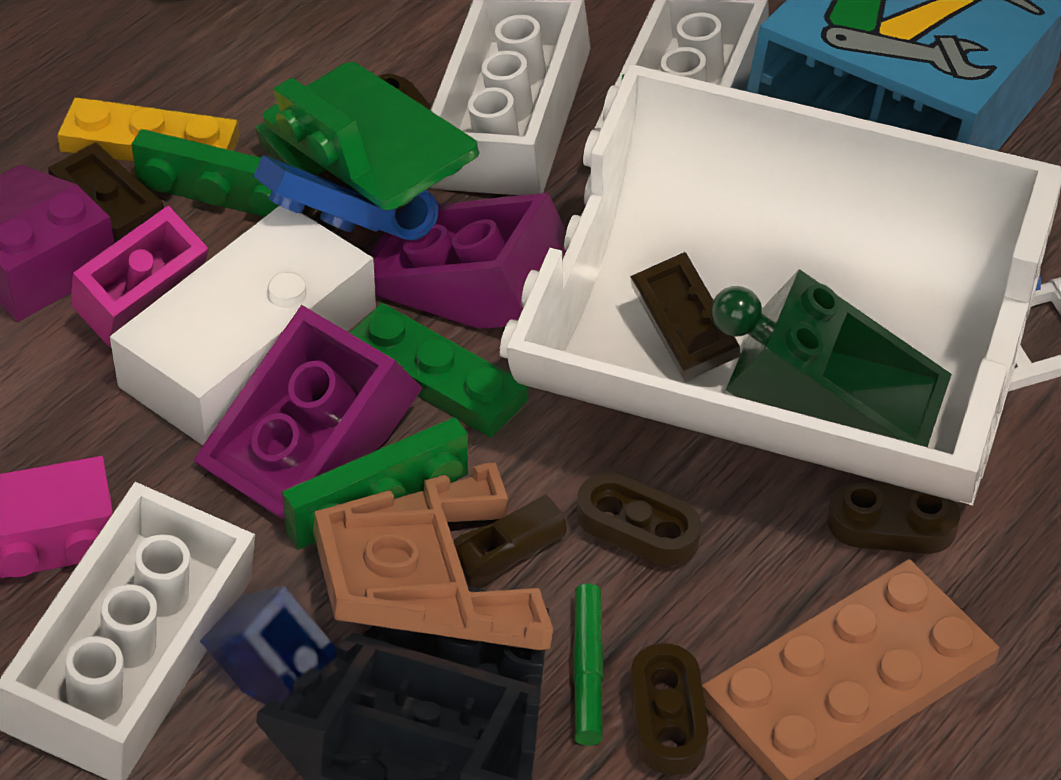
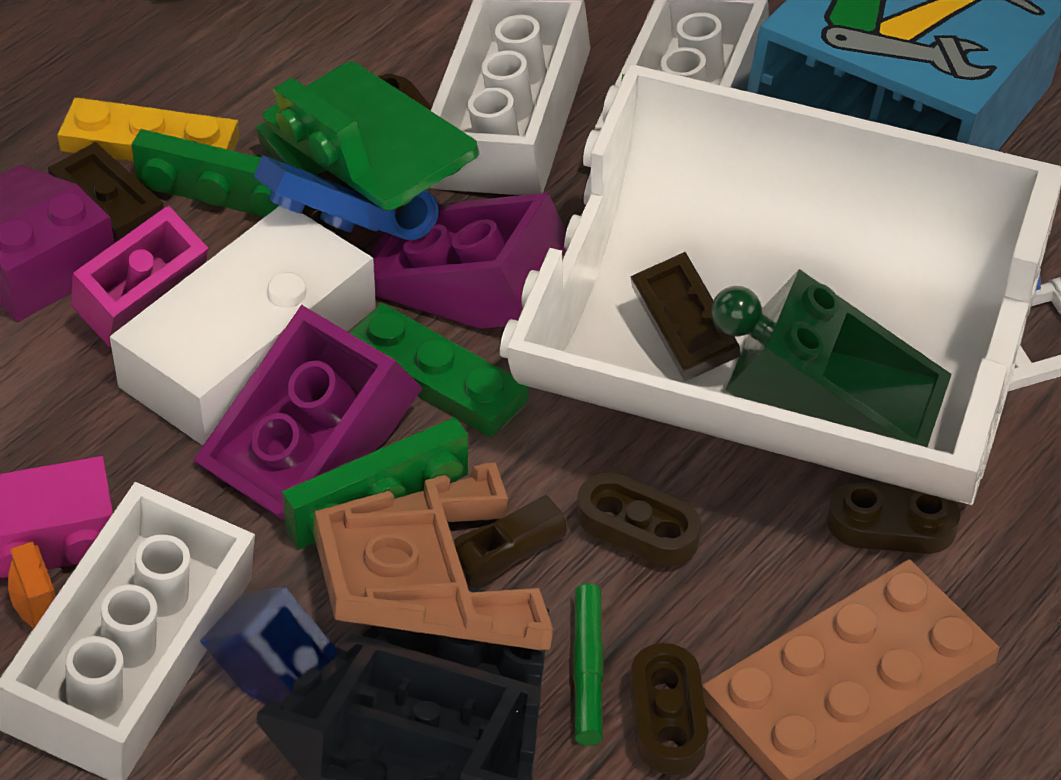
(29, 583): none -> orange tile

